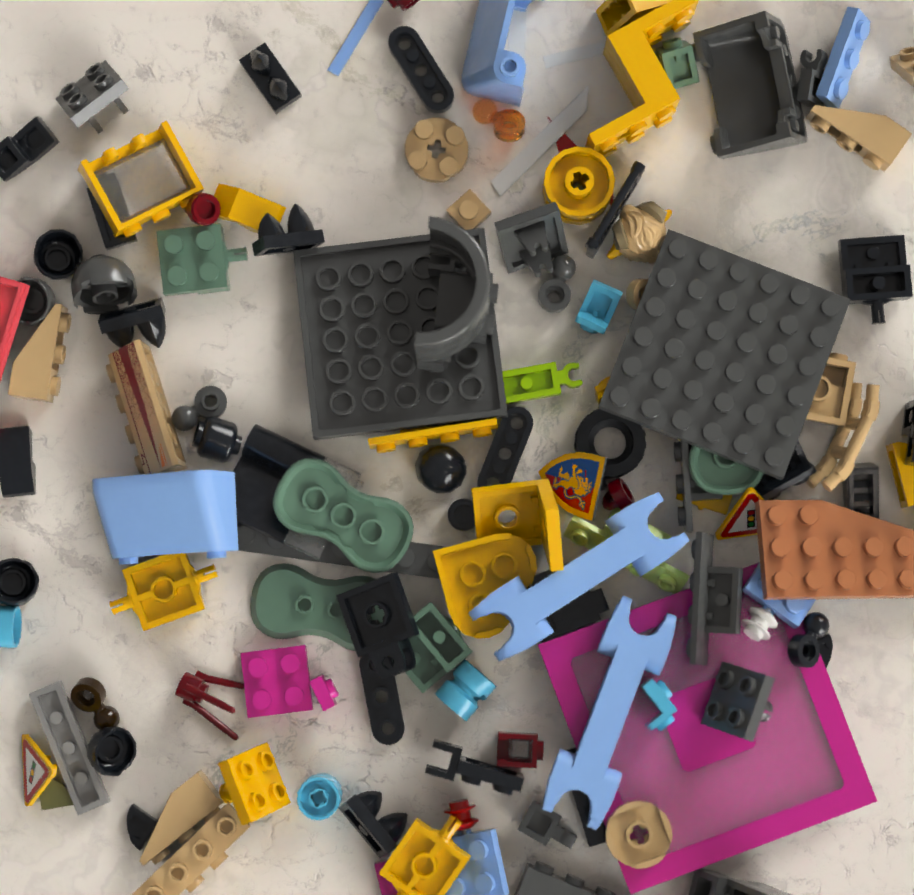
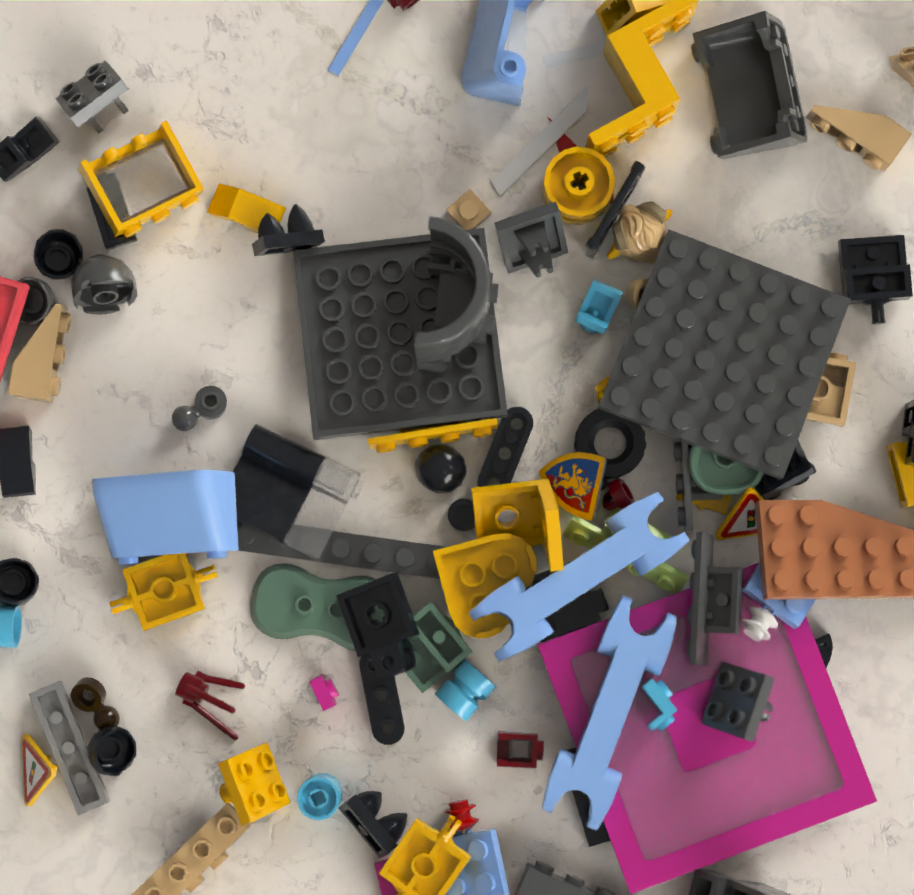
(55, 796): olive tile -> none
(139, 826): black tile -> none
(146, 409): tan slope -> none
(147, 316): black tile -> none
(185, 808): tan slope -> none
(196, 260): sand green plate -> none
(203, 209): dark red tile -> none
(216, 439): black head -> none
(270, 78): black tile -> none
(276, 681): dark pink plate -> none
(321, 503): sand green plate -> none
(419, 56): black plate -> none
(425, 135): tan plate -> none
(475, 771): black plate -> none
(507, 124): clear orange plate -> none
(537, 382): lime plate -> none
(544, 825): dark grey plate -> none
(564, 269): dark grey plate -> none
(655, 843): tan plate -> none
(678, 62): sand green bracket -> none
(805, 648): black plate -> none
(811, 77): dark grey plate -> none
(843, 58): light blue plate -> none
(847, 455): tan piece -> none
(871, 482): black slope -> none

